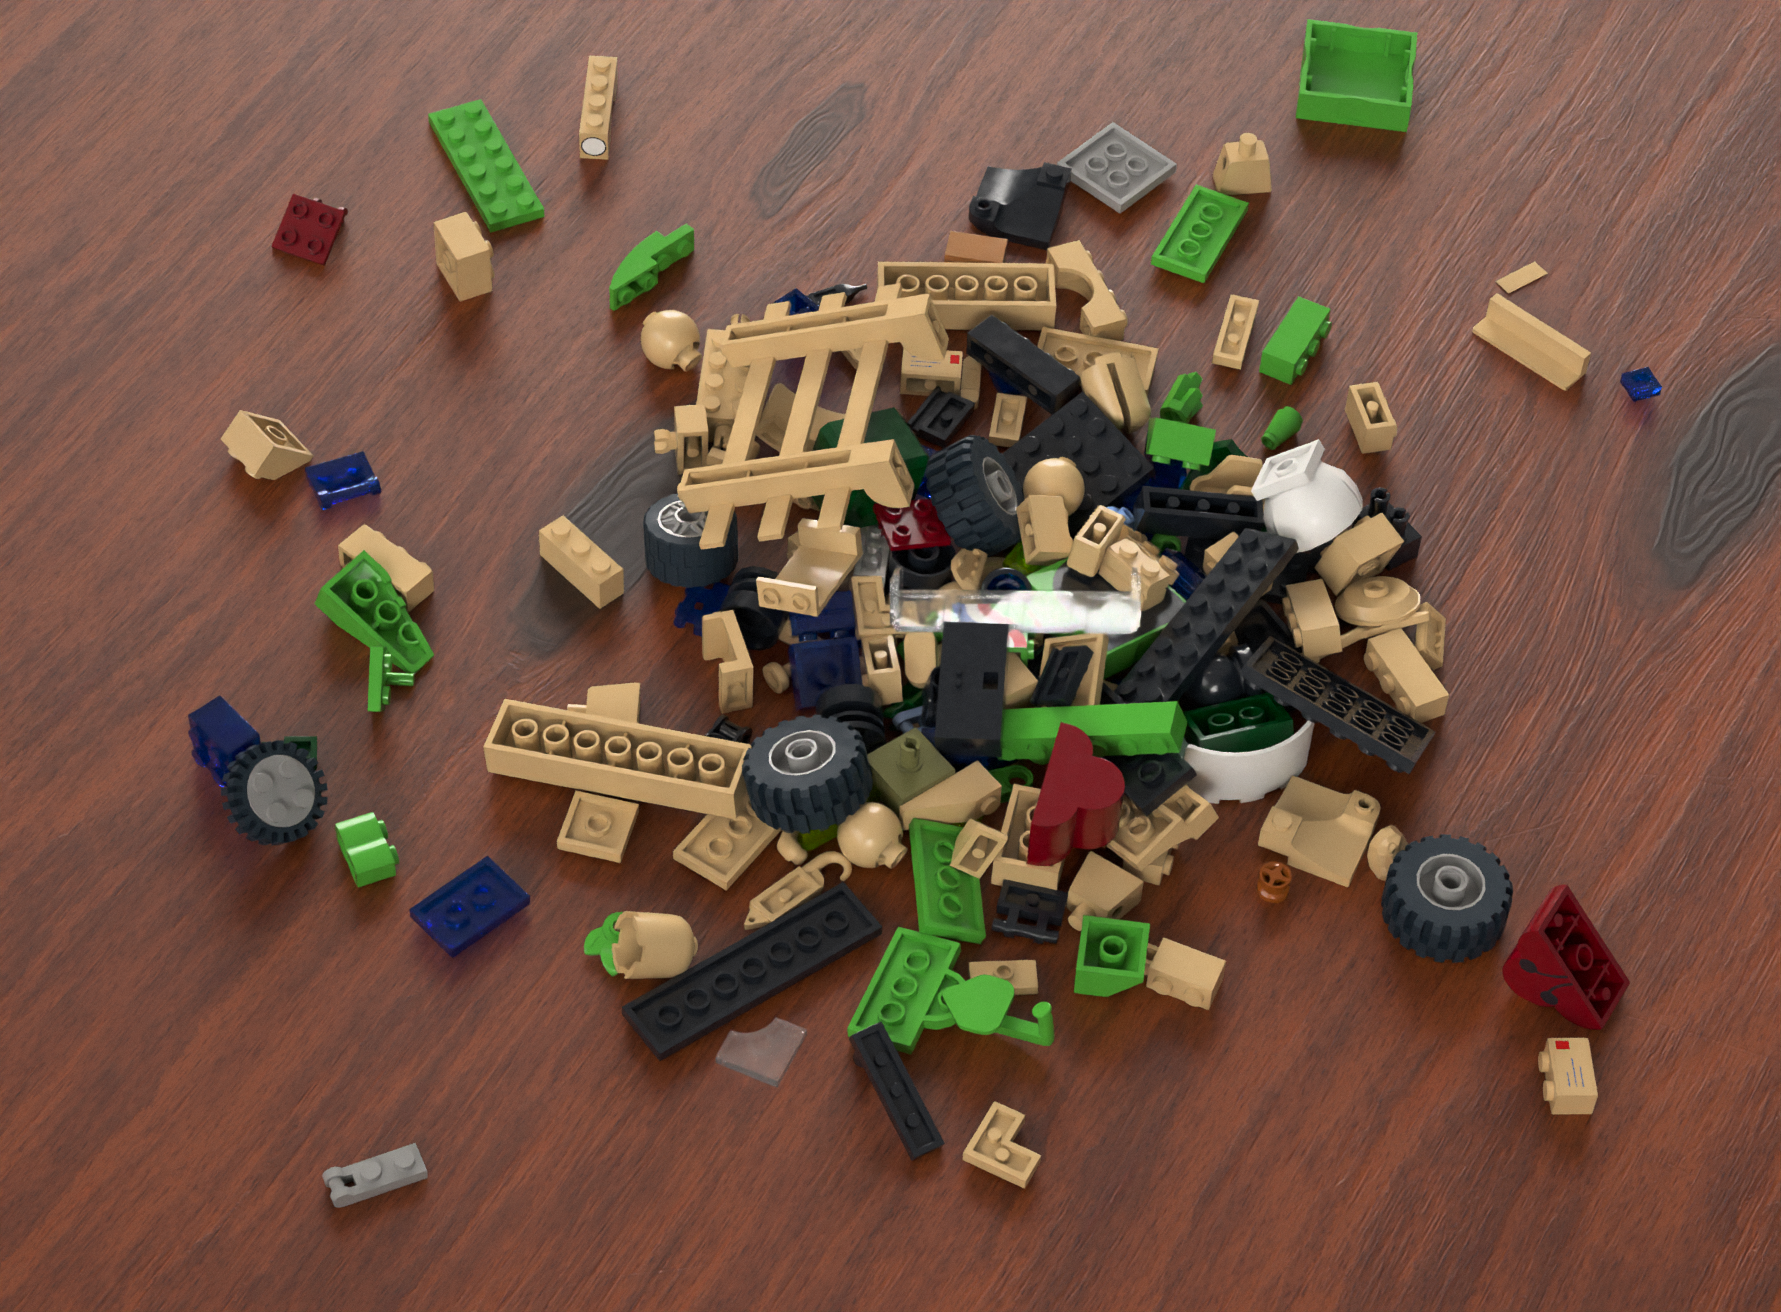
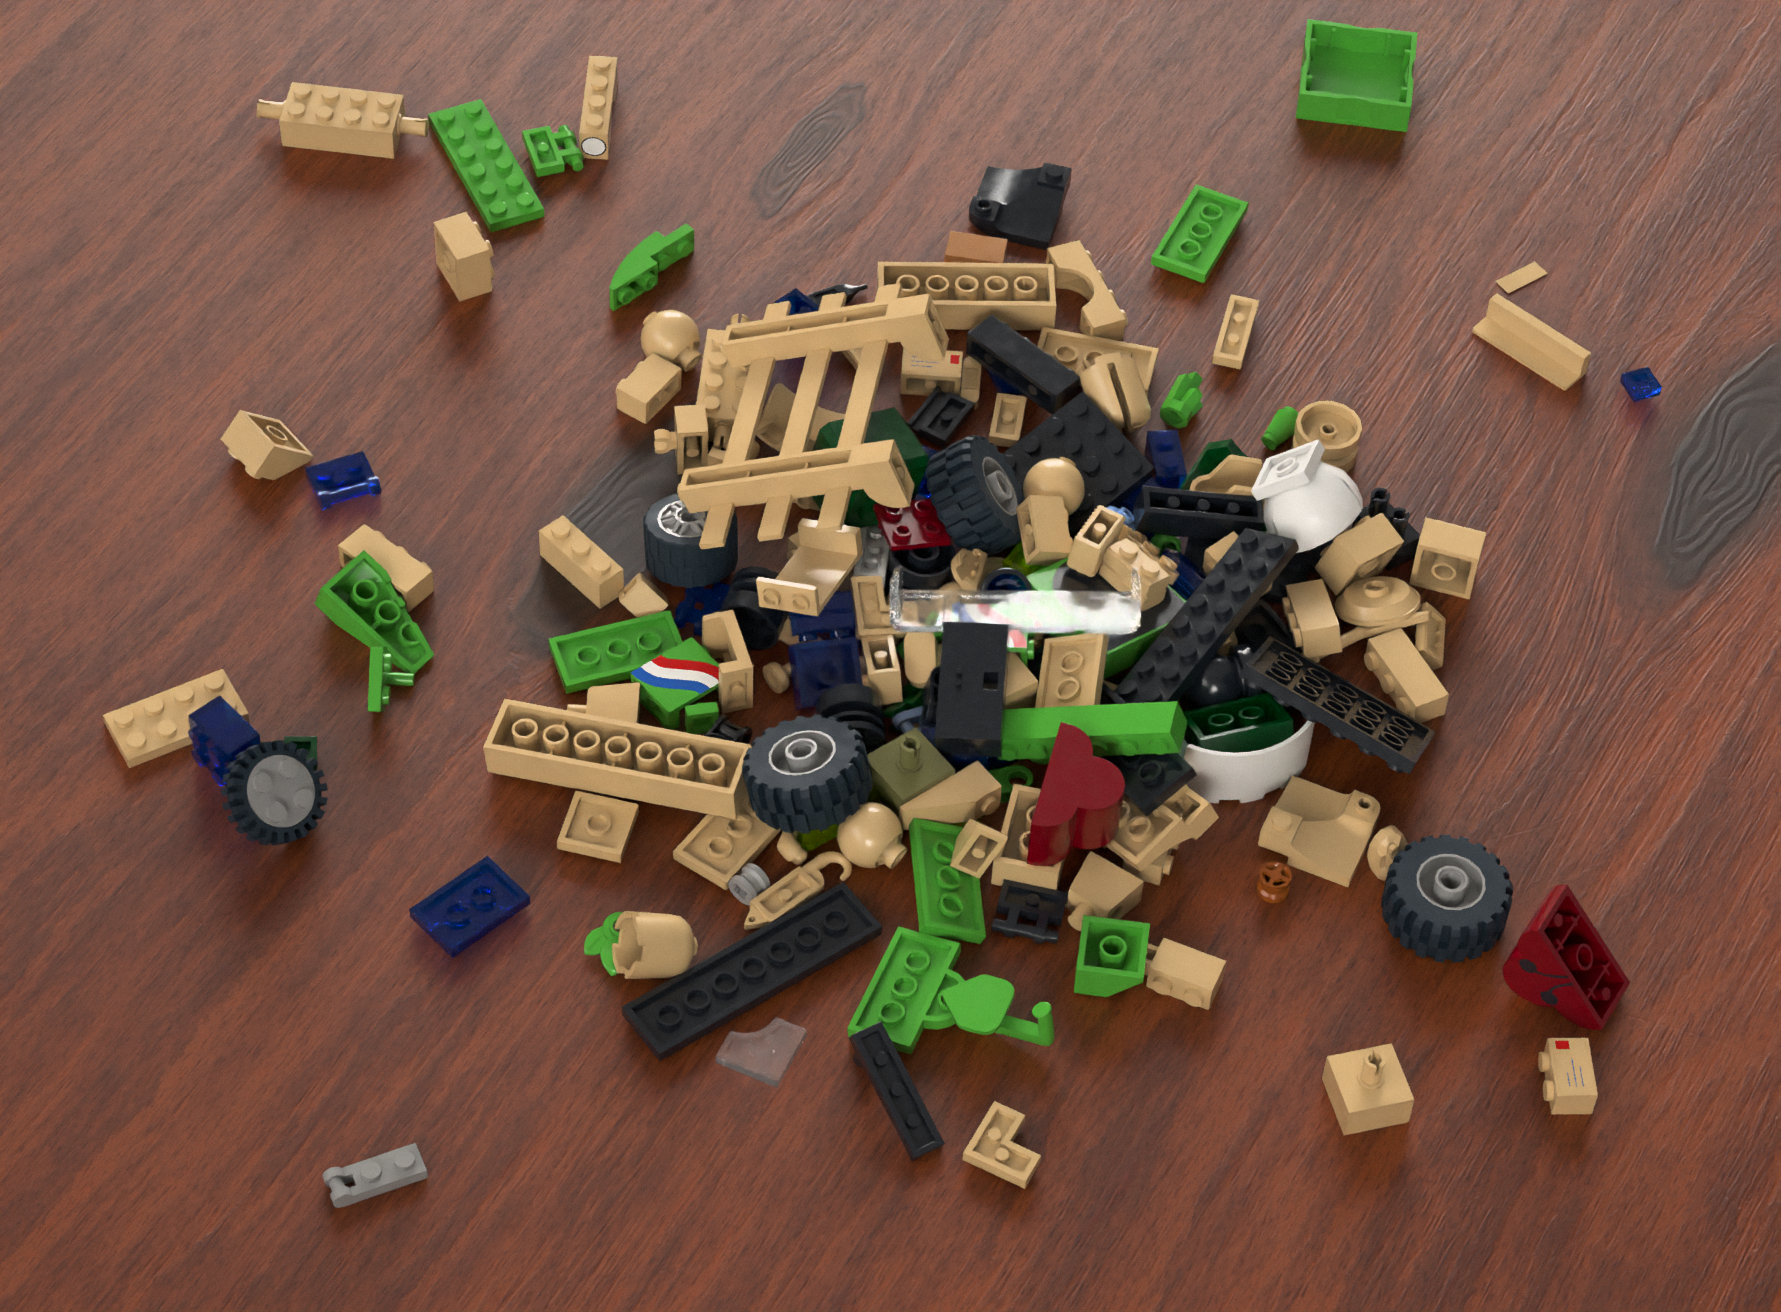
(162, 722): none -> tan plate
(309, 229): dark red plate -> none
(342, 120): none -> tan brick
(366, 849): bright green brick -> none
(544, 151): none -> bright green plate
(612, 650): none -> bright green plate
(642, 597): none -> tan panel
(648, 388): none -> tan brick
(676, 681): none -> panel
(700, 717): none -> bright green plate
(749, 883): none -> light grey wheel
(1019, 973): tan plate -> none
(1061, 676): black plate -> none
(1117, 167): light grey plate -> none
(1179, 442): bright green slope -> none
(1243, 167): tan torso -> none
(1295, 340): bright green brick -> none
(1335, 427): none -> tan wheel
(1367, 1089): none -> tan brick
(1370, 417): tan brick -> none
(1447, 558): none -> tan brick

